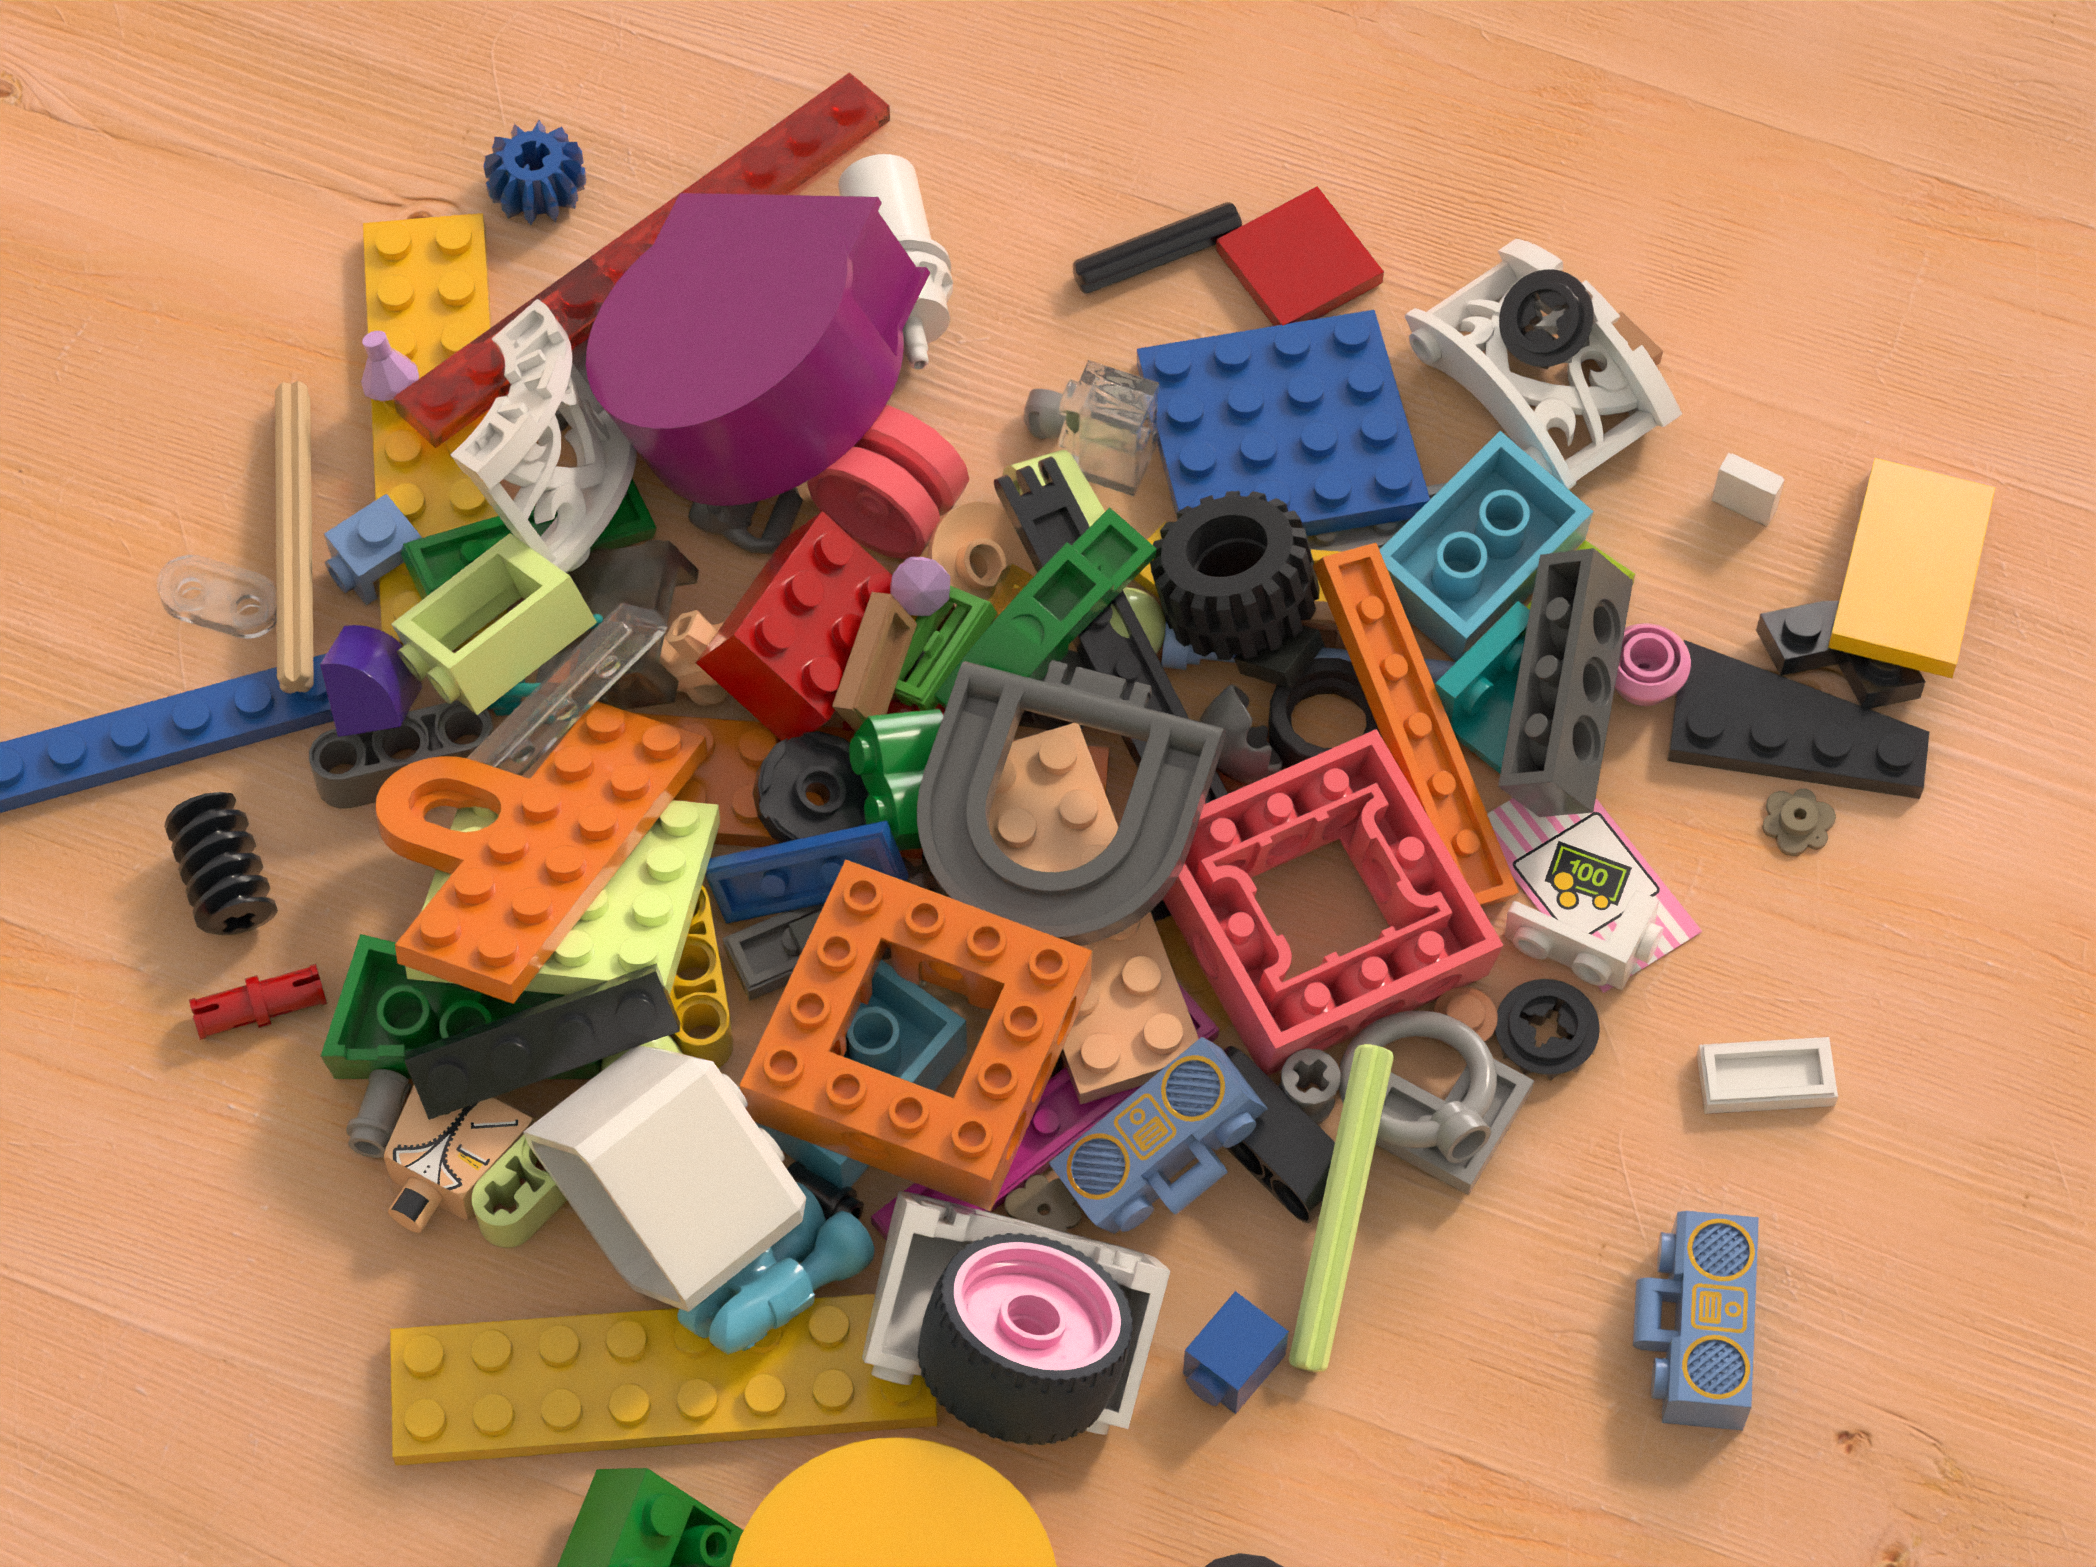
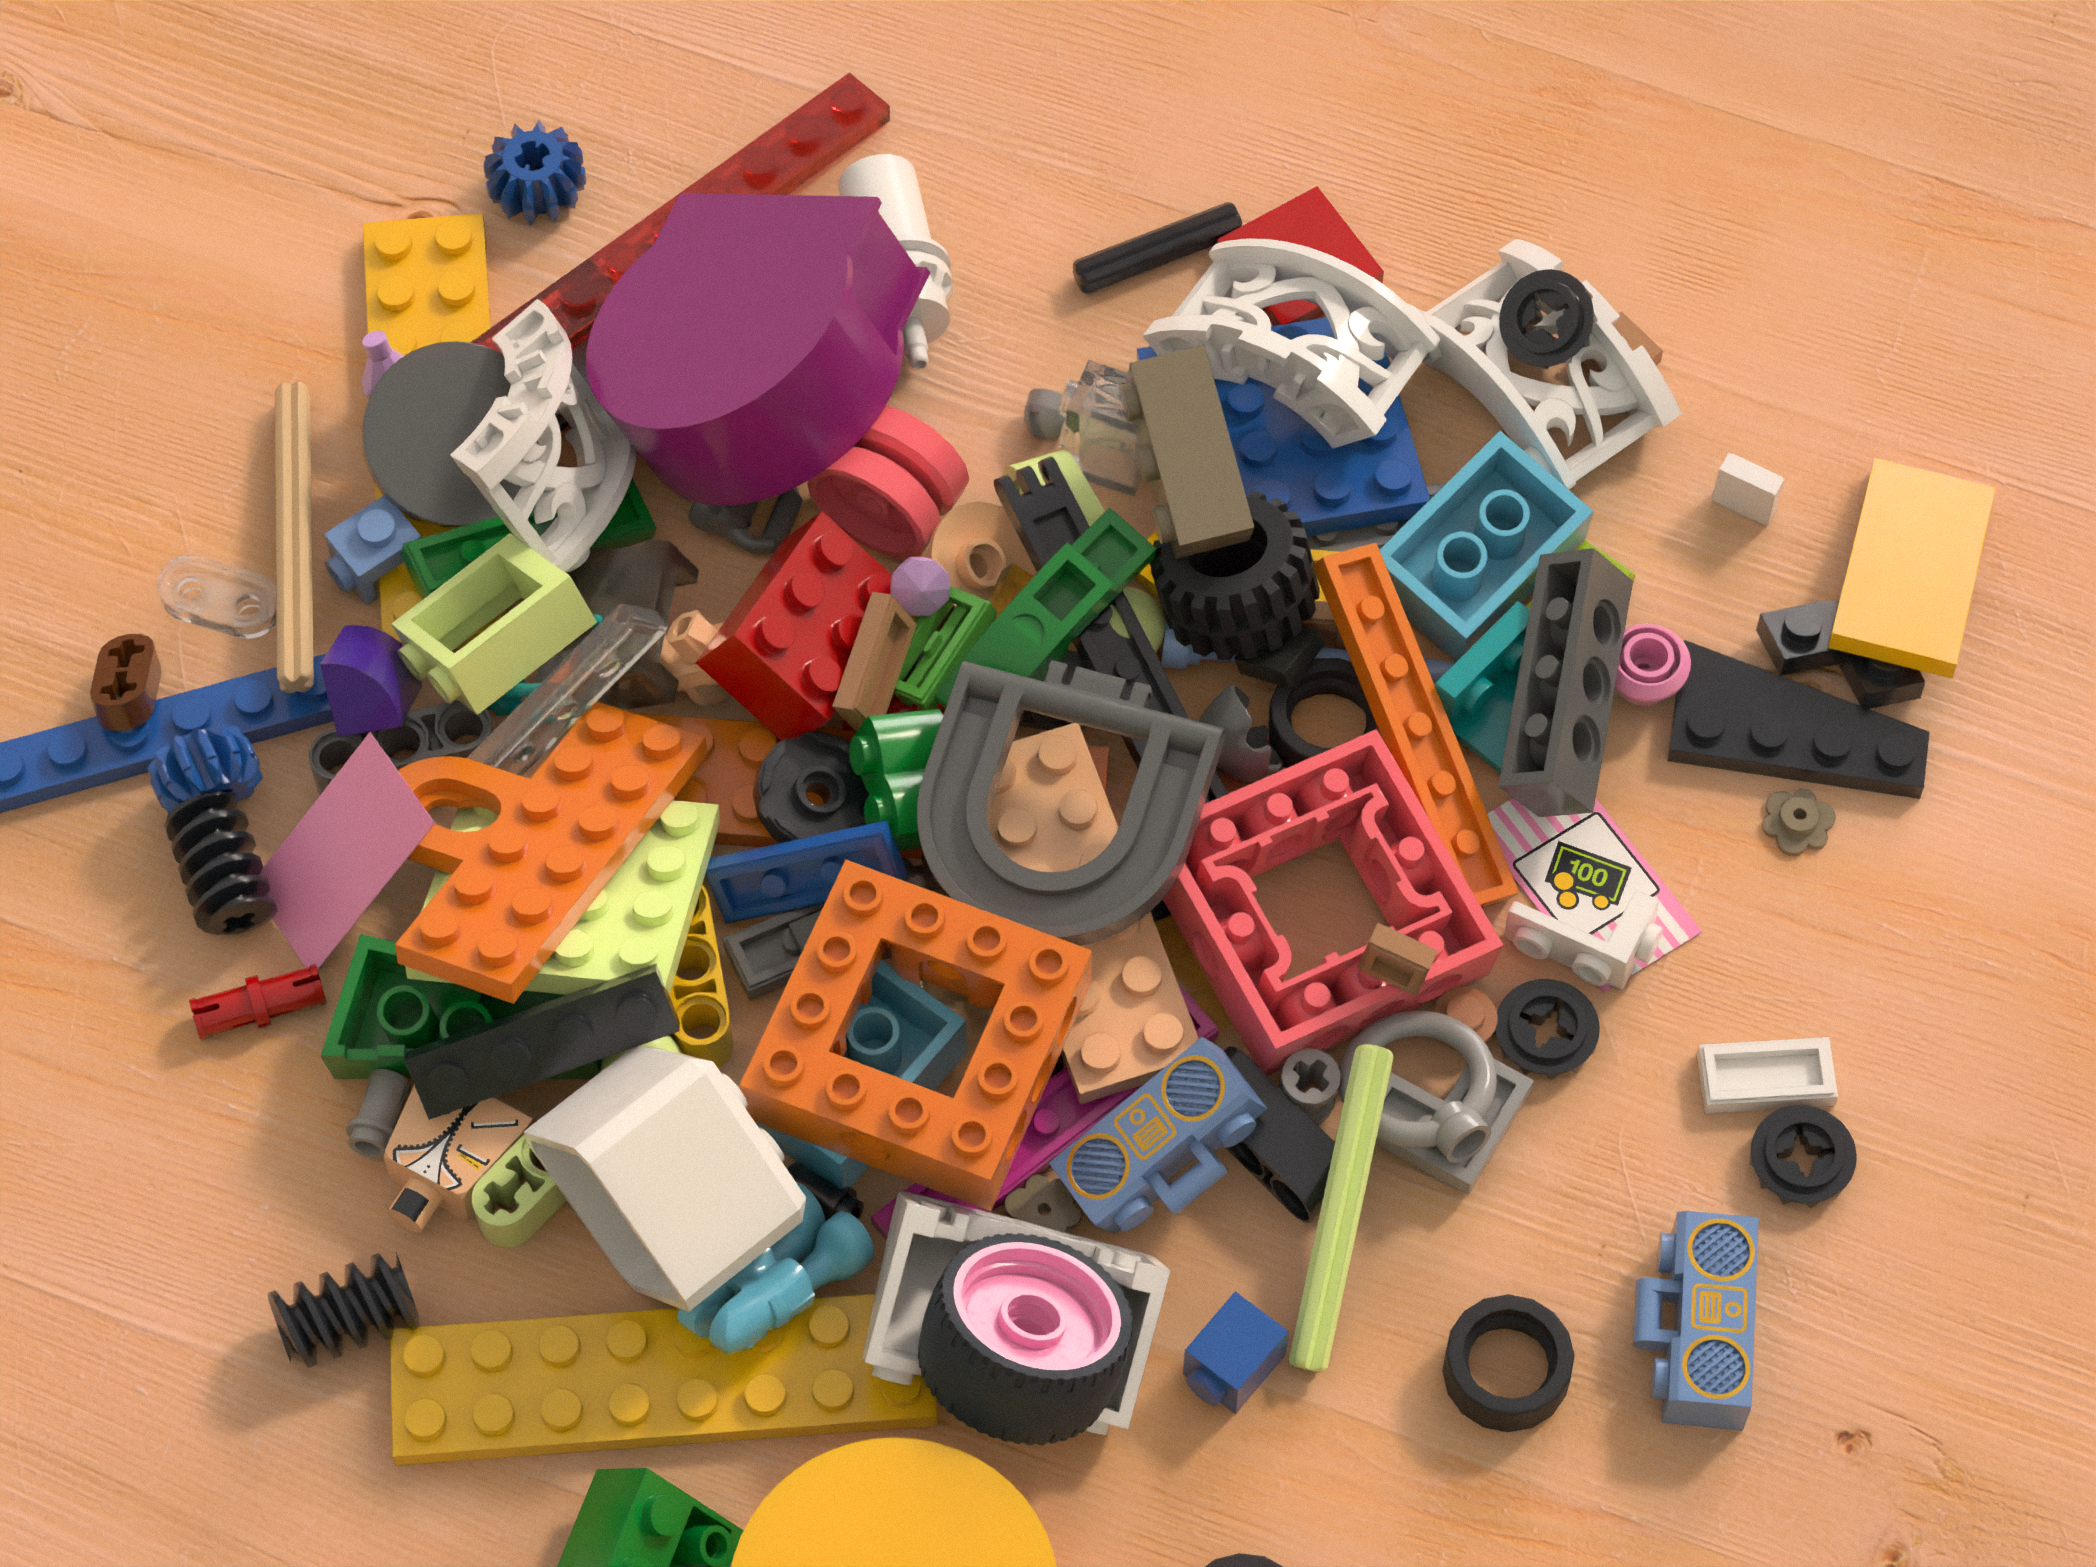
(125, 682): none -> reddish brown beam
(205, 763): none -> blue gear
(344, 852): none -> bright pink sticker
(344, 1309): none -> black piece
(420, 418): none -> dark grey tile
(1186, 452): none -> dark tan wedge
(1241, 345): none -> white fence
(1397, 959): none -> medium nougat tile
(1519, 1315): none -> black tyre
(1821, 1136): none -> black gear

